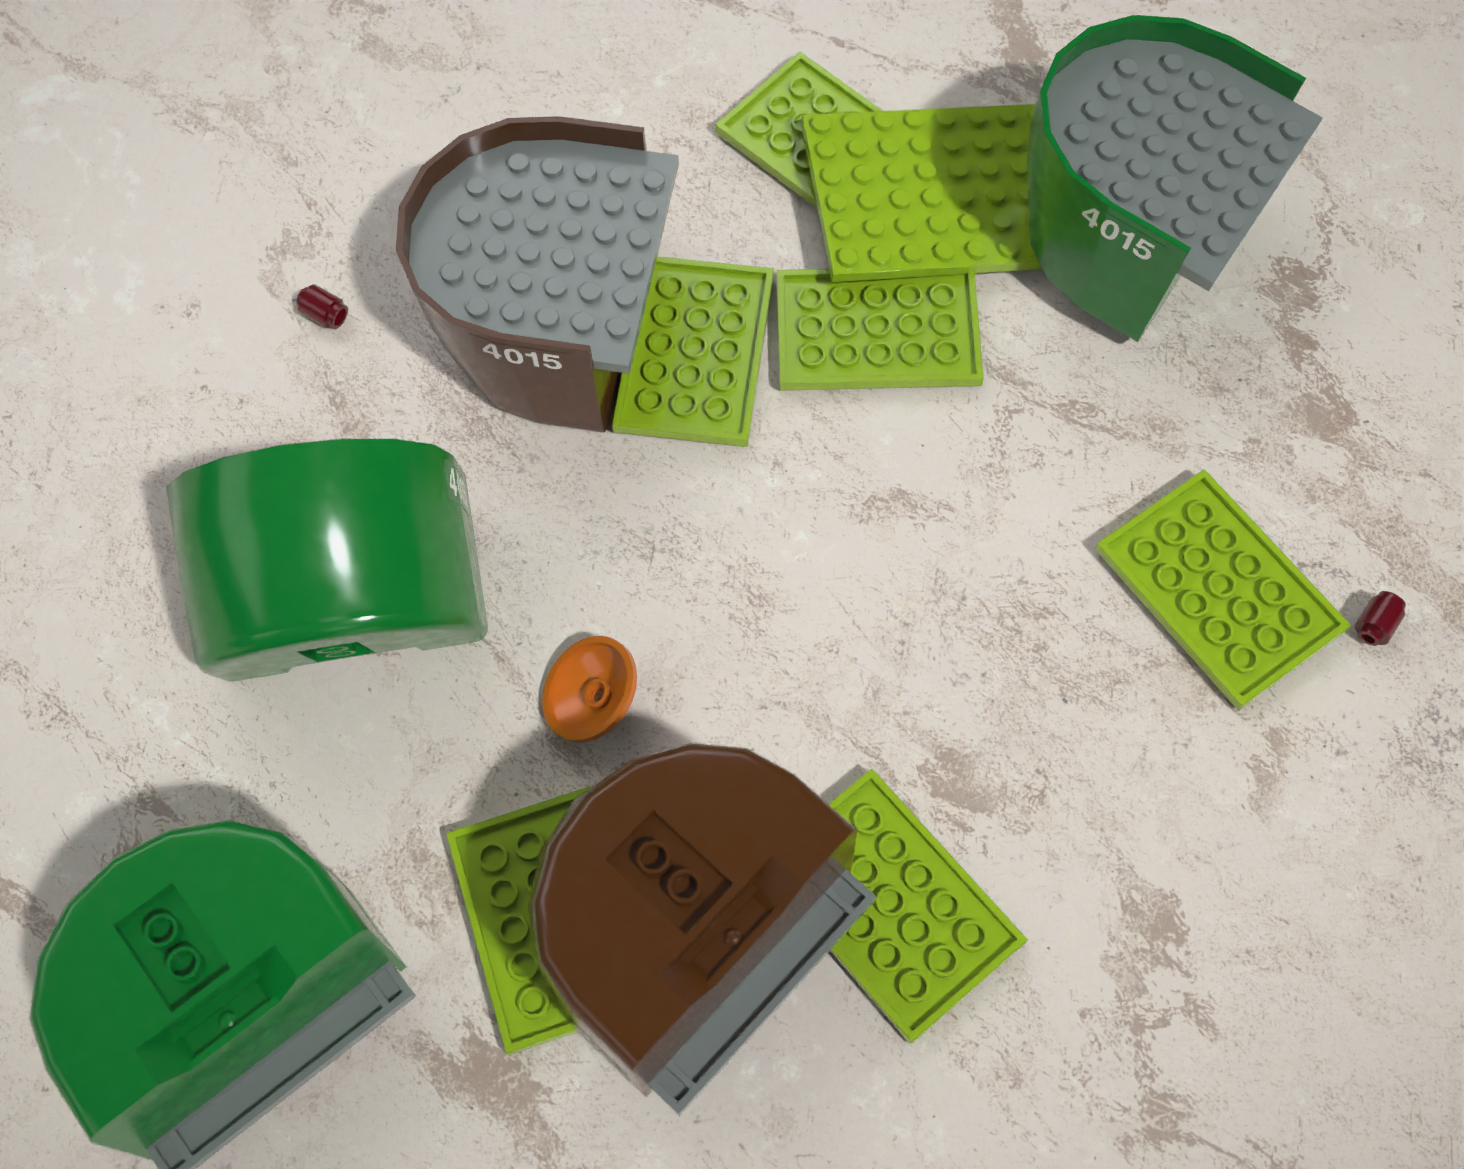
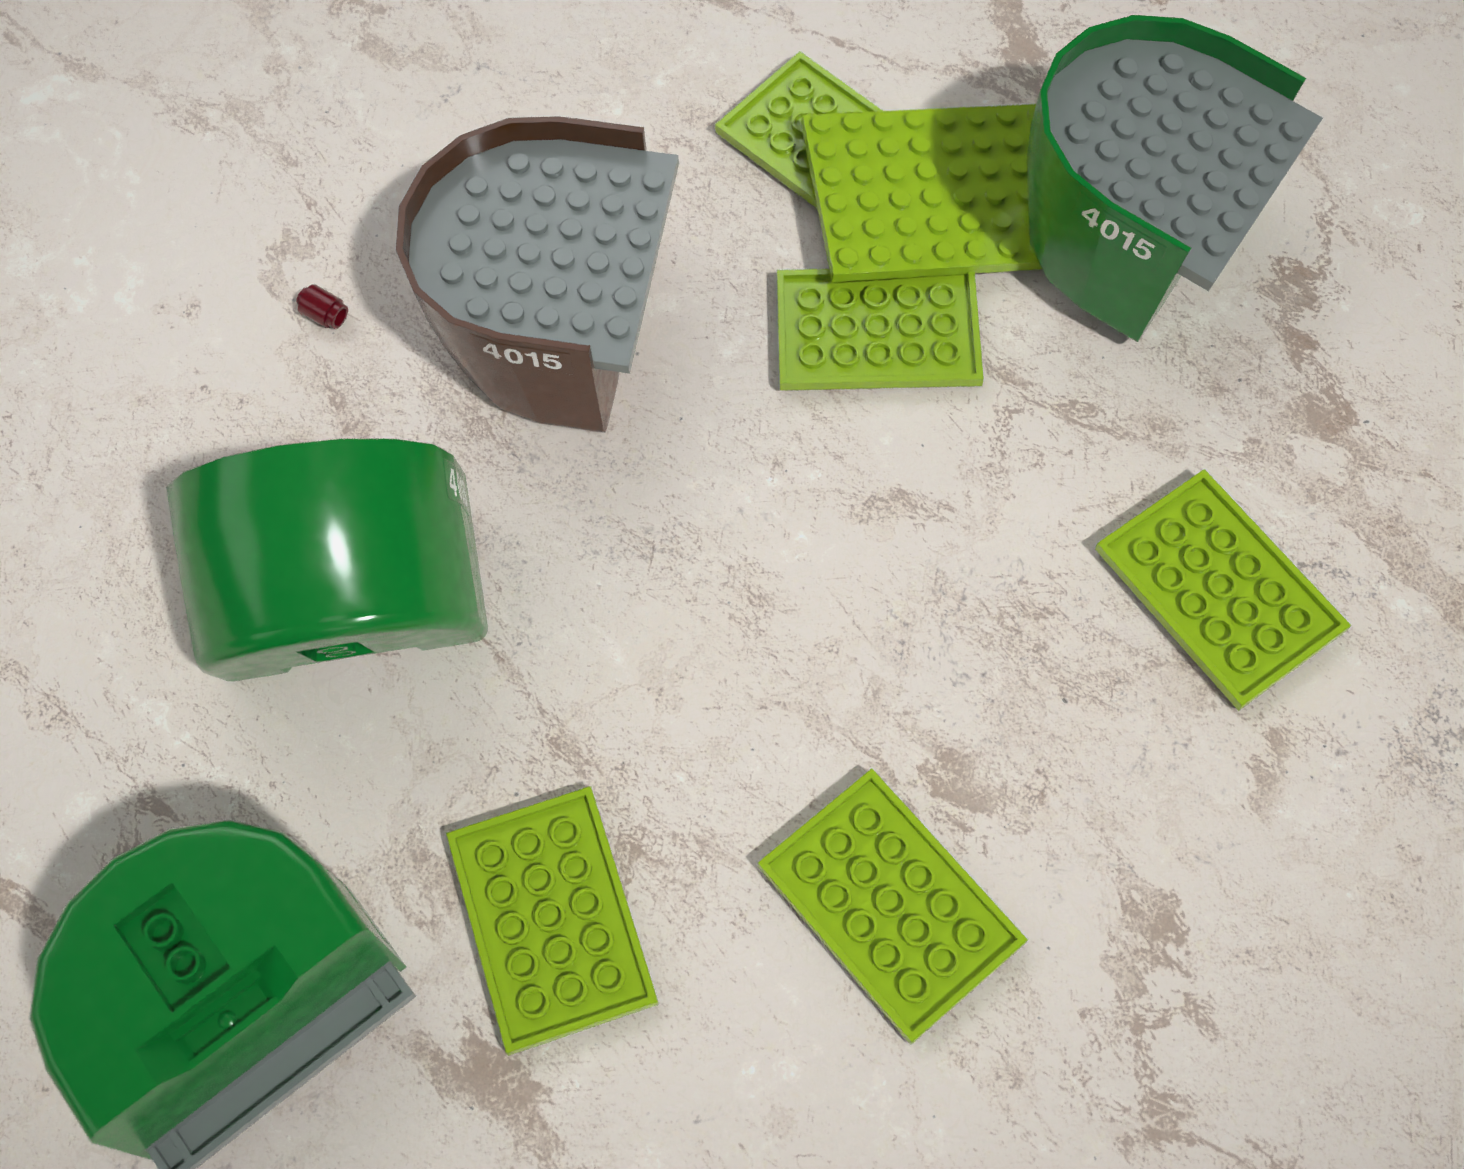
(589, 689): orange dish -> none
(689, 908): reddish brown piece -> none
(697, 353): lime plate -> none
(1380, 618): dark red brick -> none

